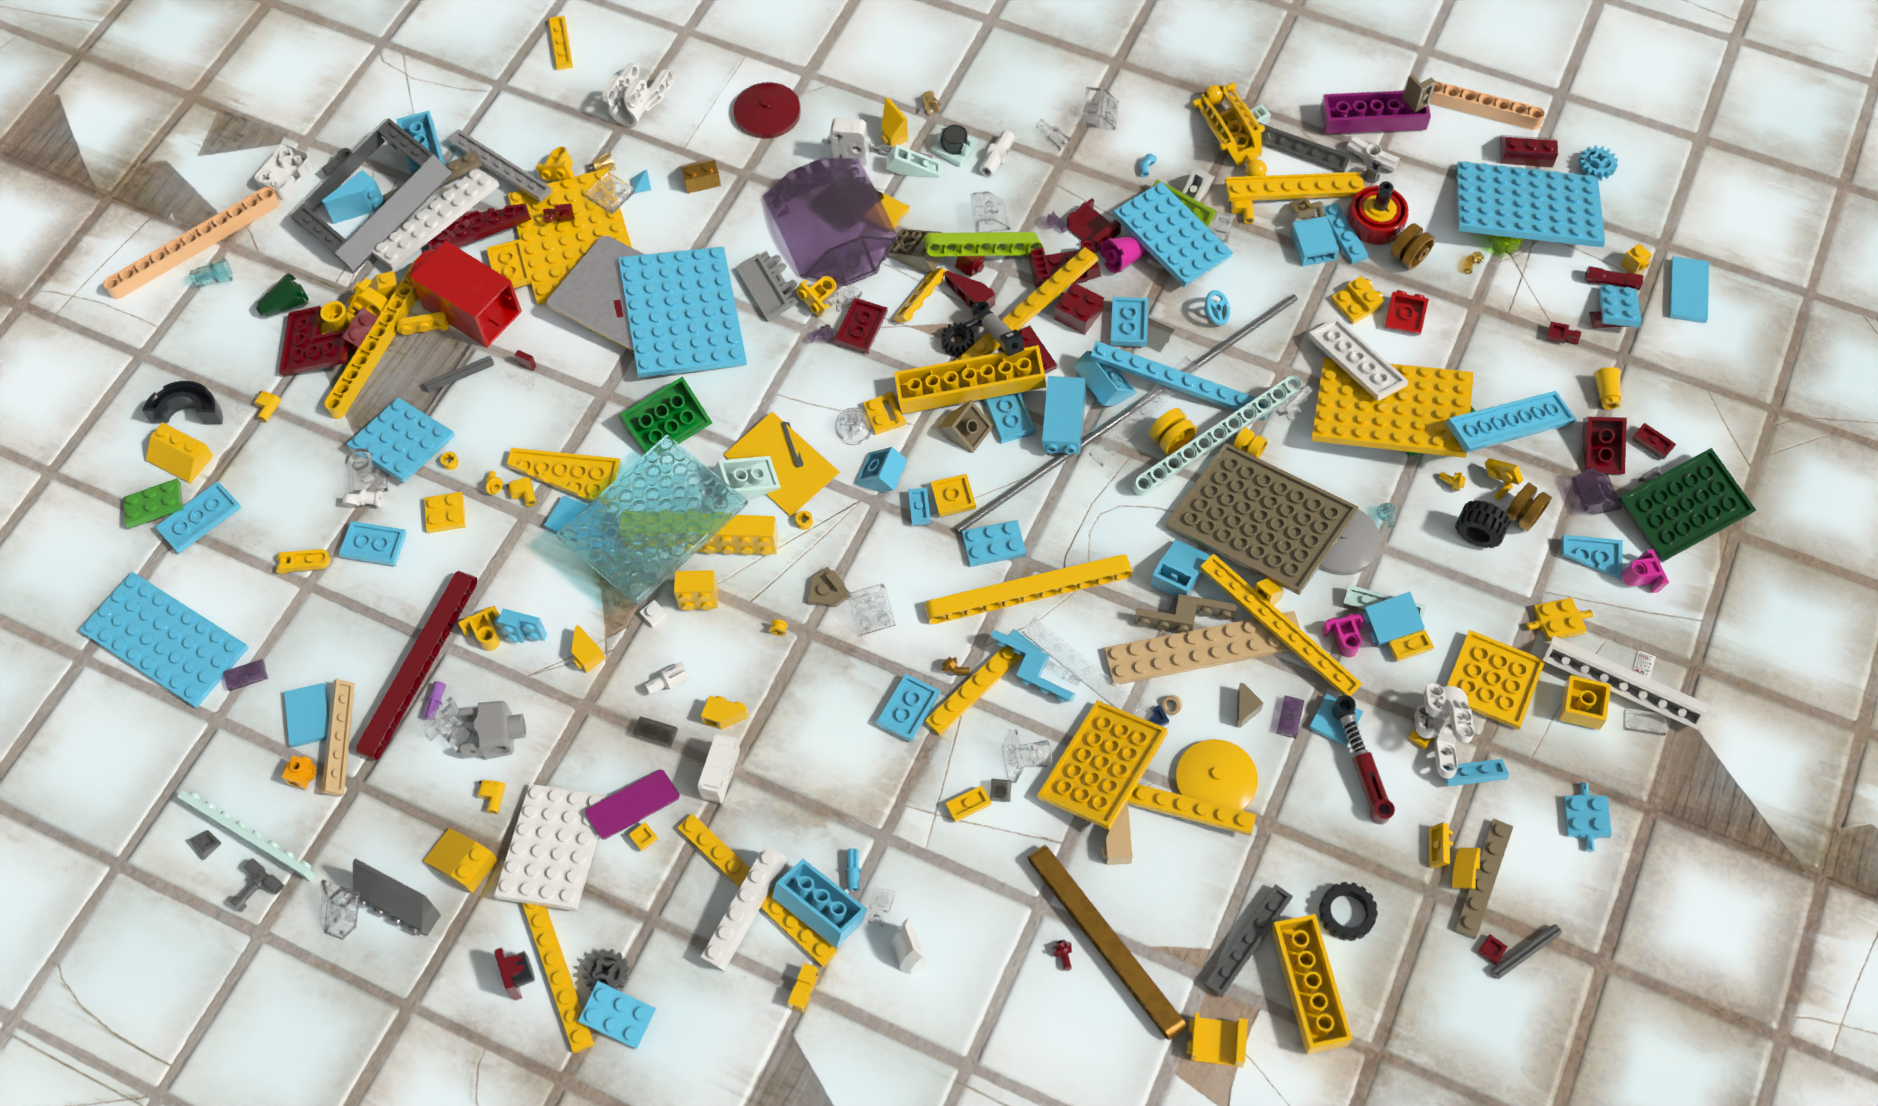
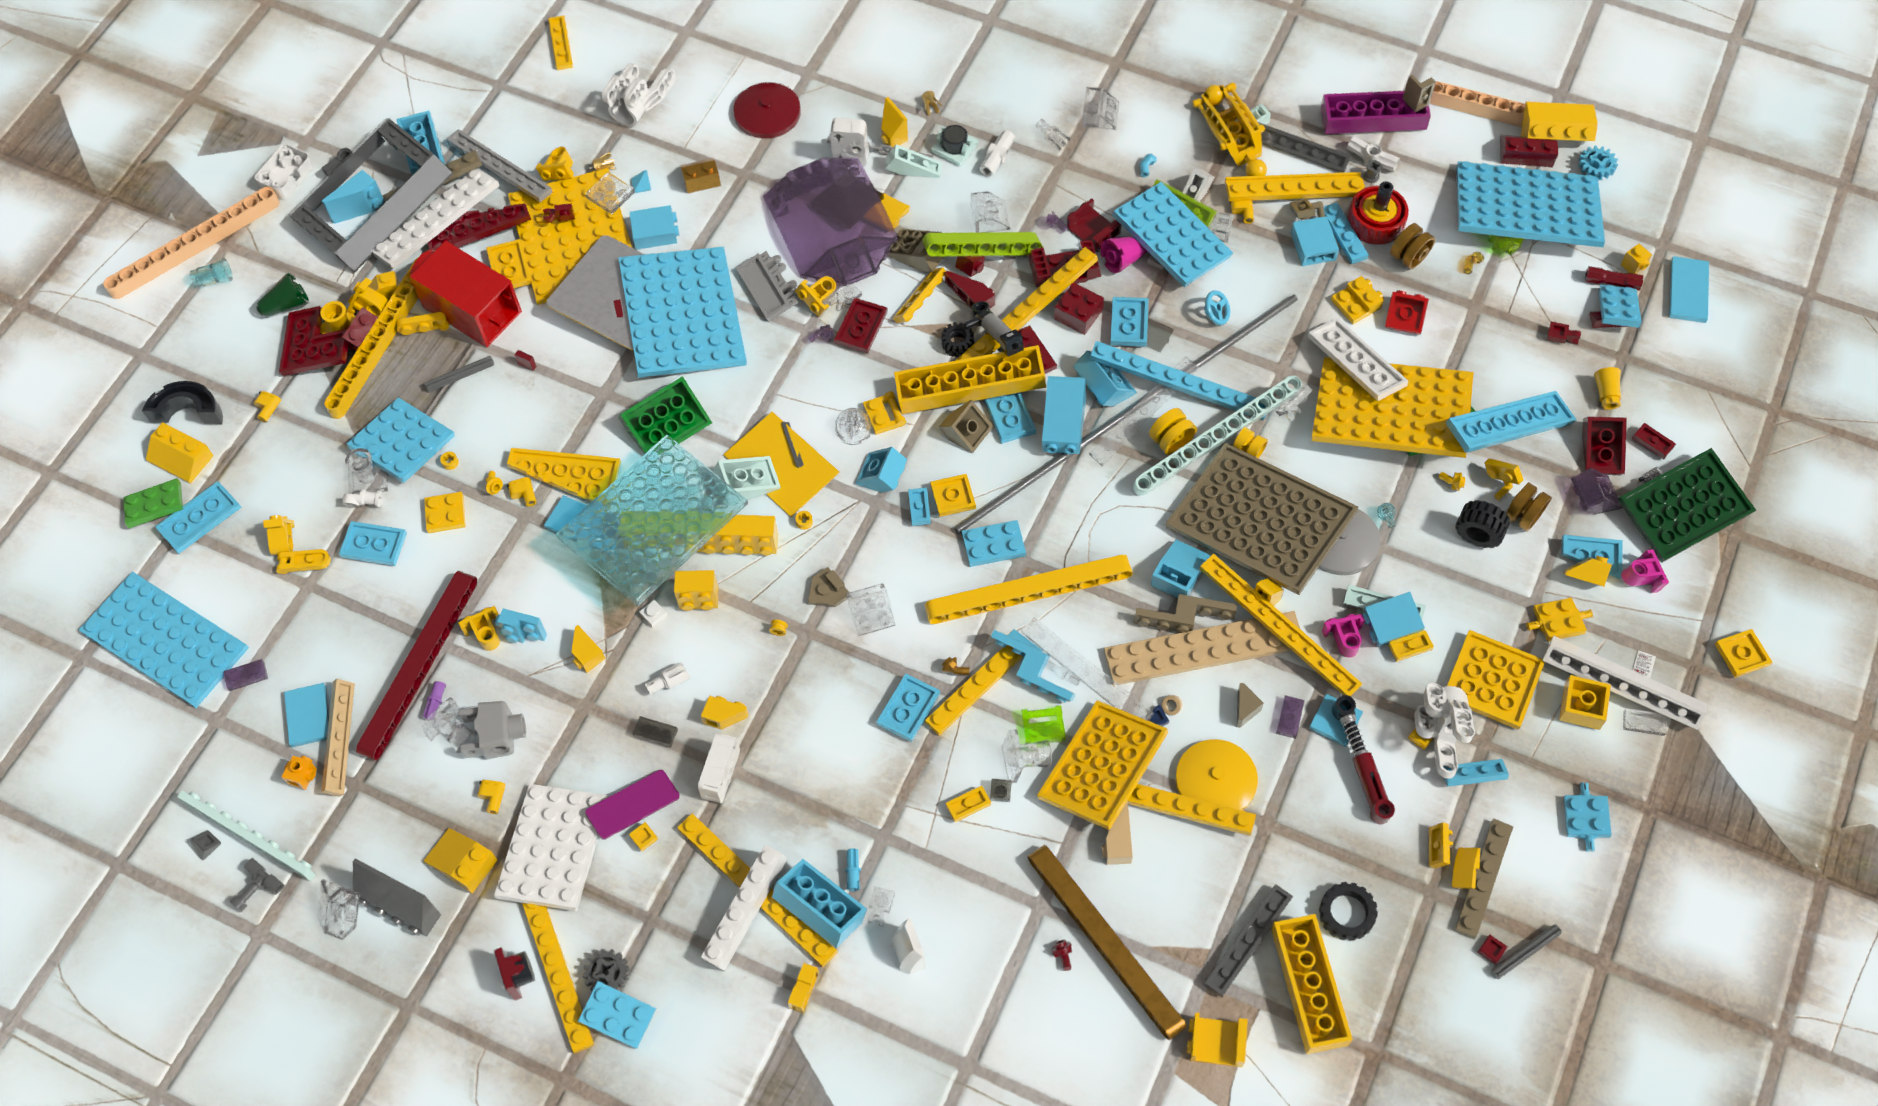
(279, 534): none -> yellow pin
(654, 227): none -> medium azure brick
(1039, 731): none -> clear neon green plate
(1559, 121): none -> yellow slope
(1591, 570): none -> yellow slope
(1743, 653): none -> yellow plate

